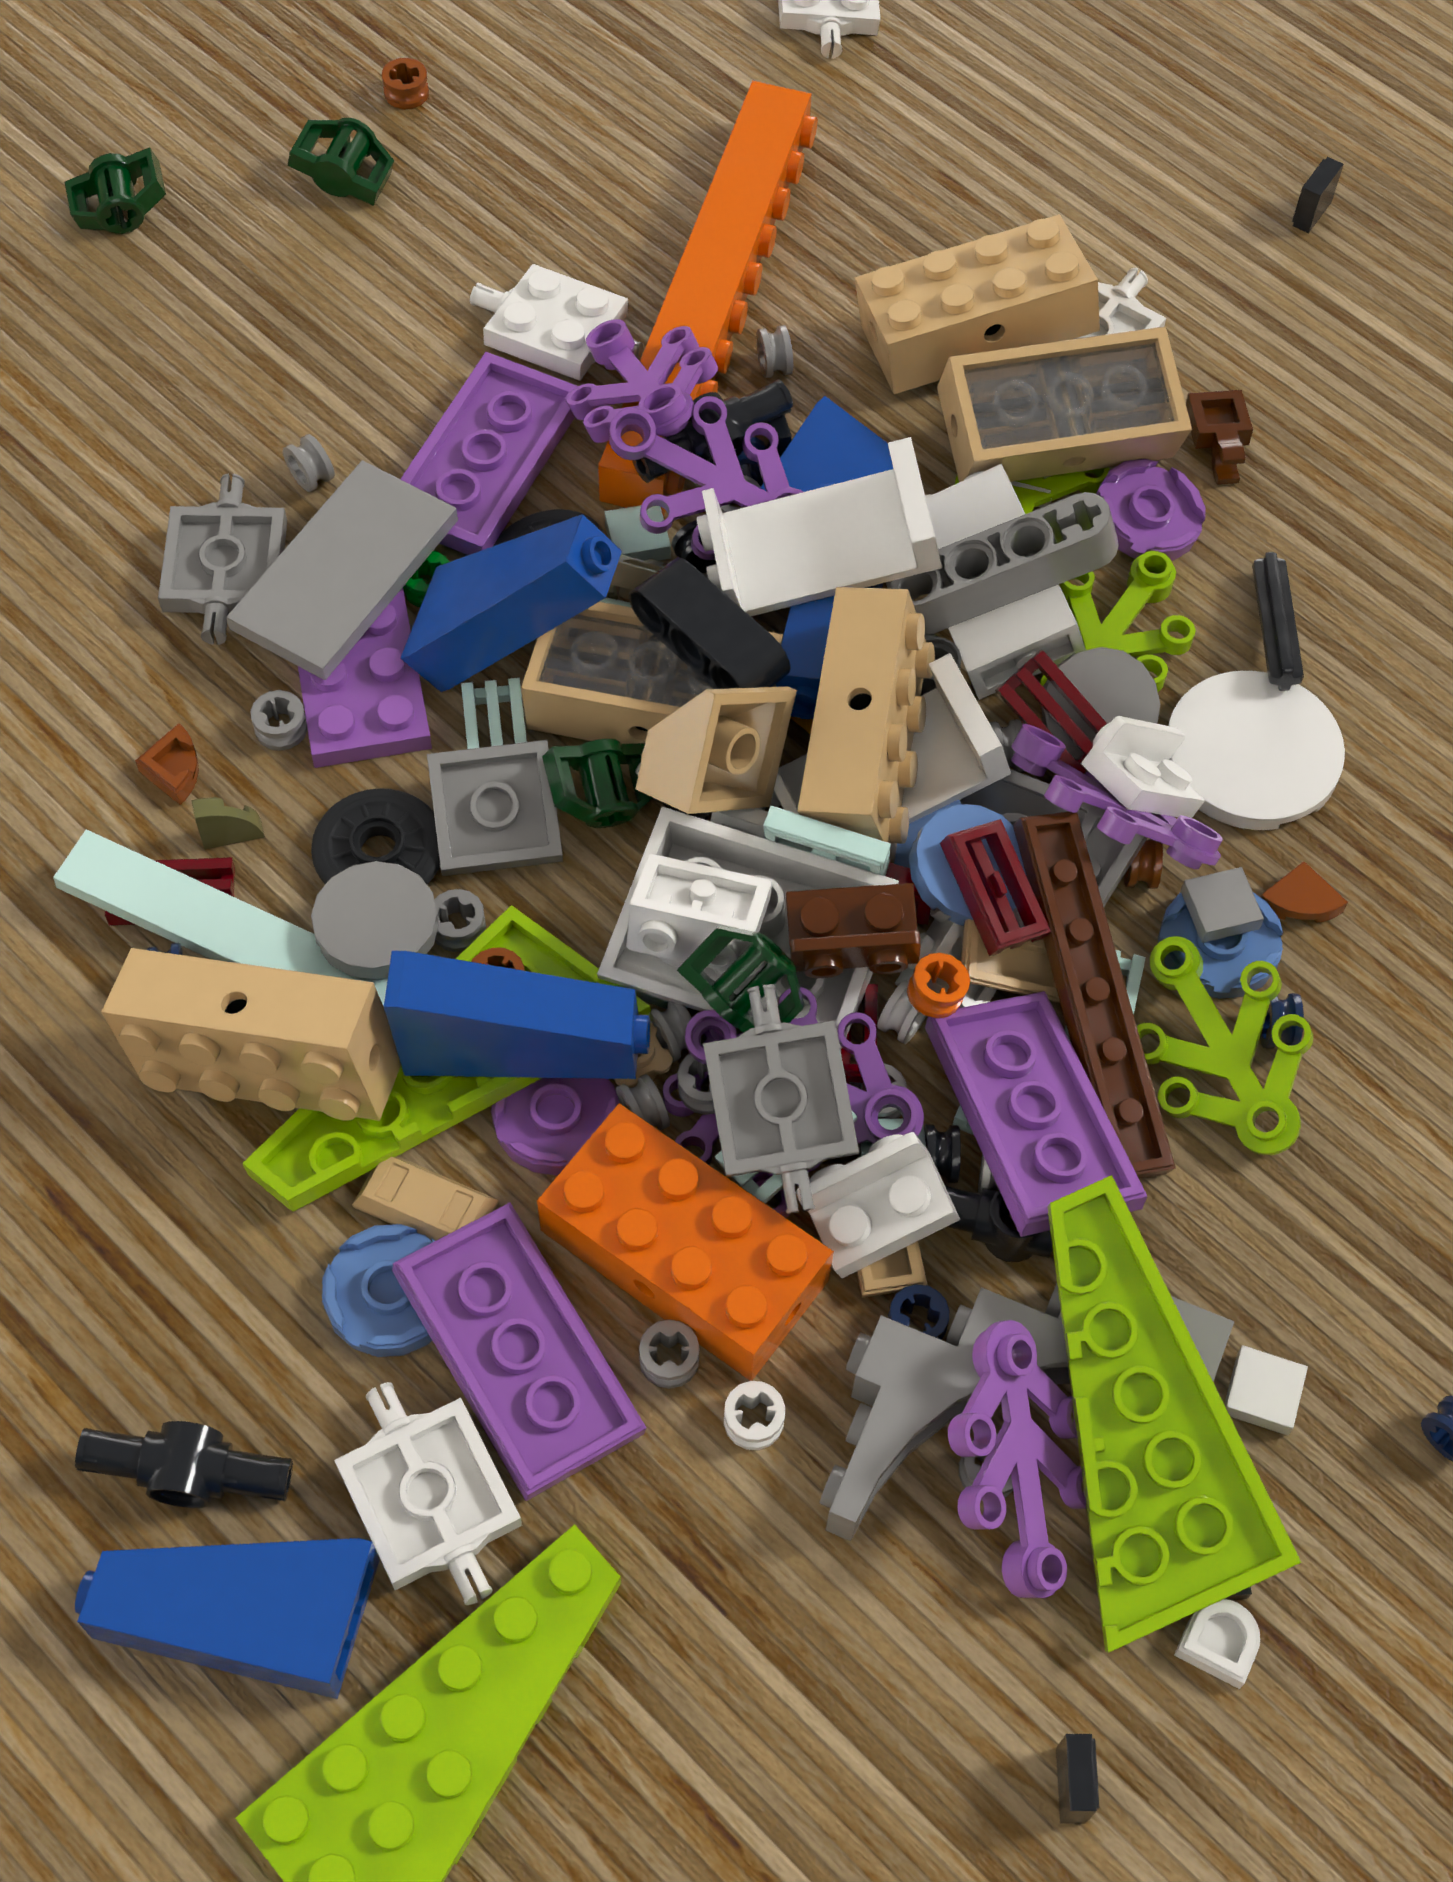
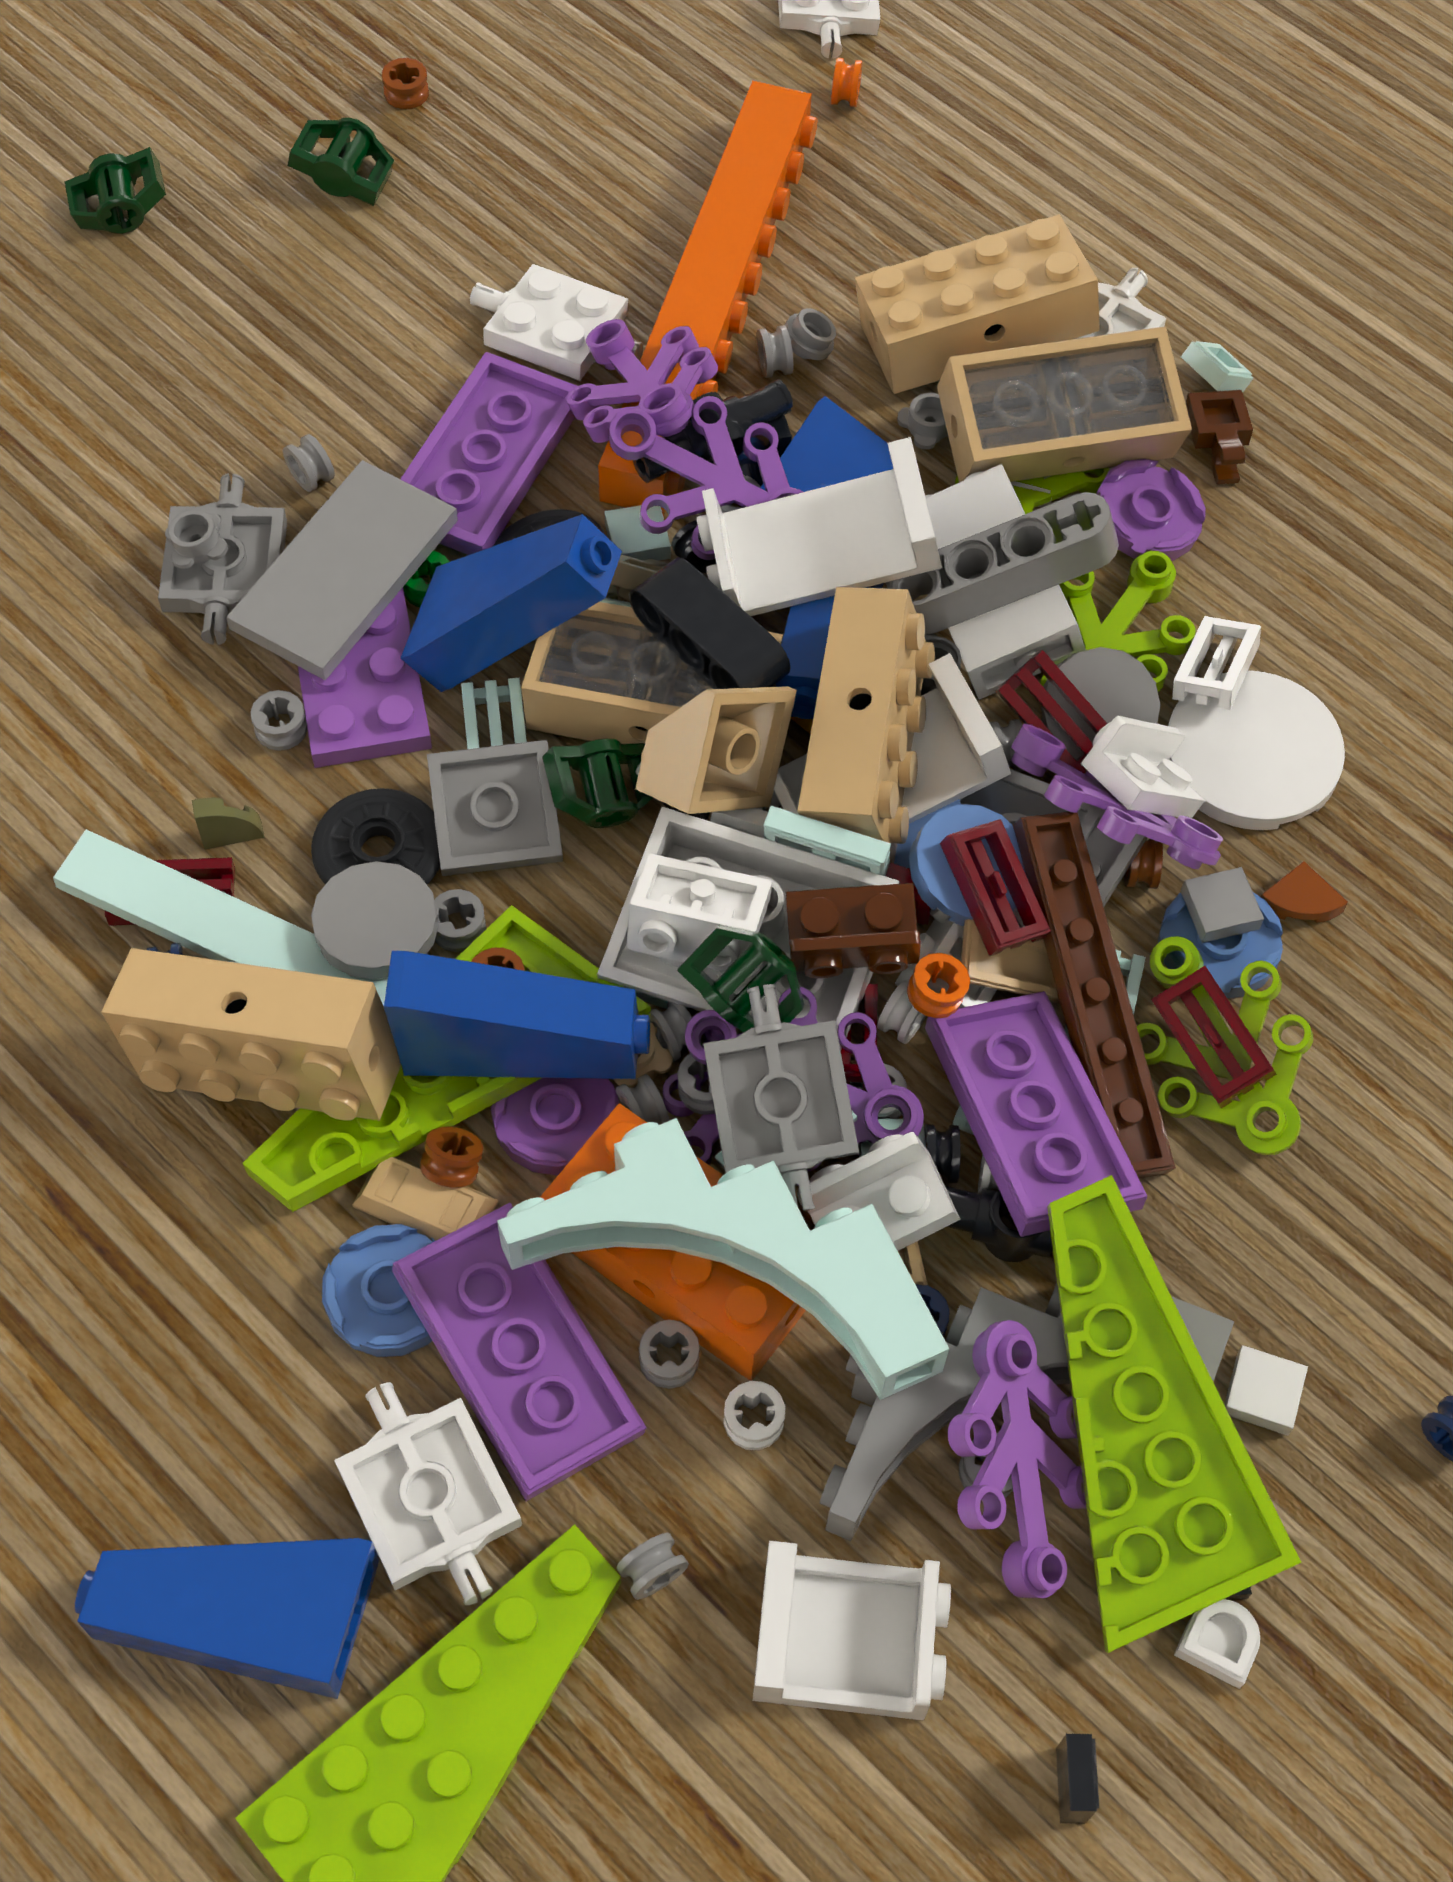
(171, 764): dark orange tile -> none
(184, 1464): black pin -> none
(195, 538): none -> light grey plate
(451, 1157): none -> dark orange bush
(652, 1565): none -> light grey bush
(662, 1200): none -> light aqua arch
(811, 334): none -> light grey plate
(846, 82): none -> orange bush
(850, 1635): none -> white panel
(924, 420): none -> light grey plate
(1210, 686): none -> white tile
(1217, 366): none -> light aqua tile
(1241, 1080): none -> dark red tile
(1277, 621): black axle -> none
(1278, 1008): dark blue bush -> none
(1317, 194): black tile -> none

